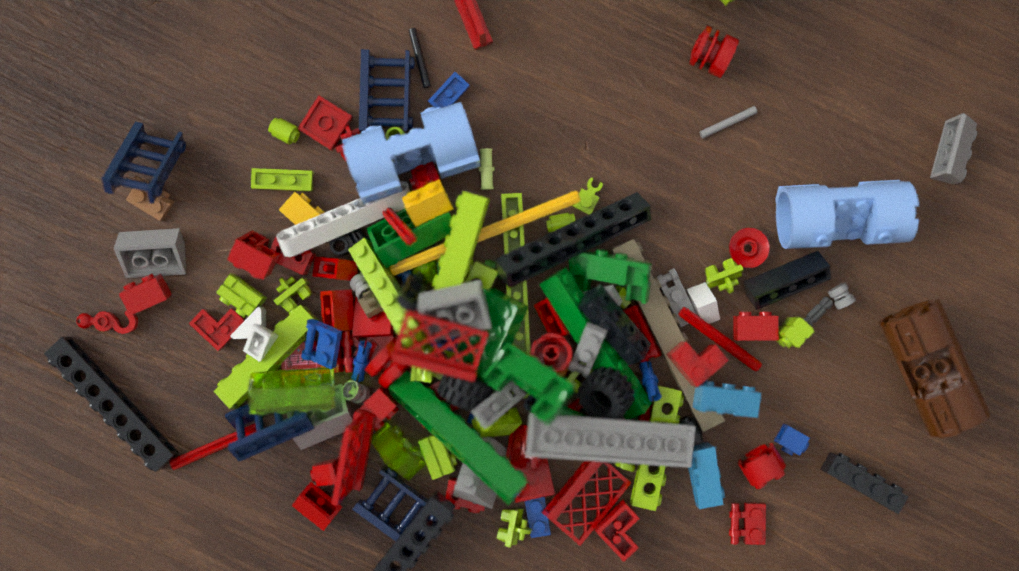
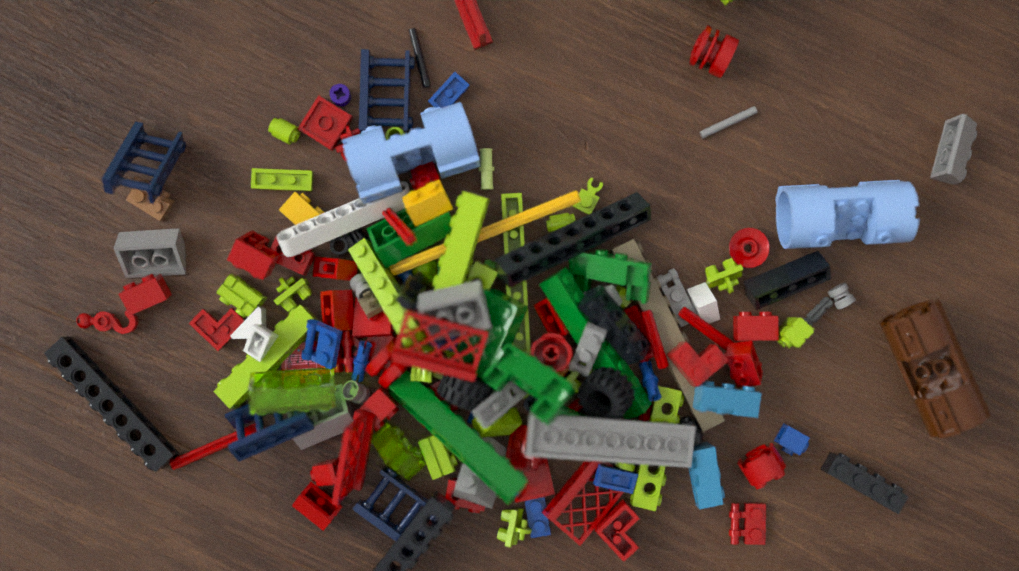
(341, 99): none -> dark purple wheel
(615, 479): none -> blue plate
(654, 338): none -> red axle
(744, 364): none -> red brick

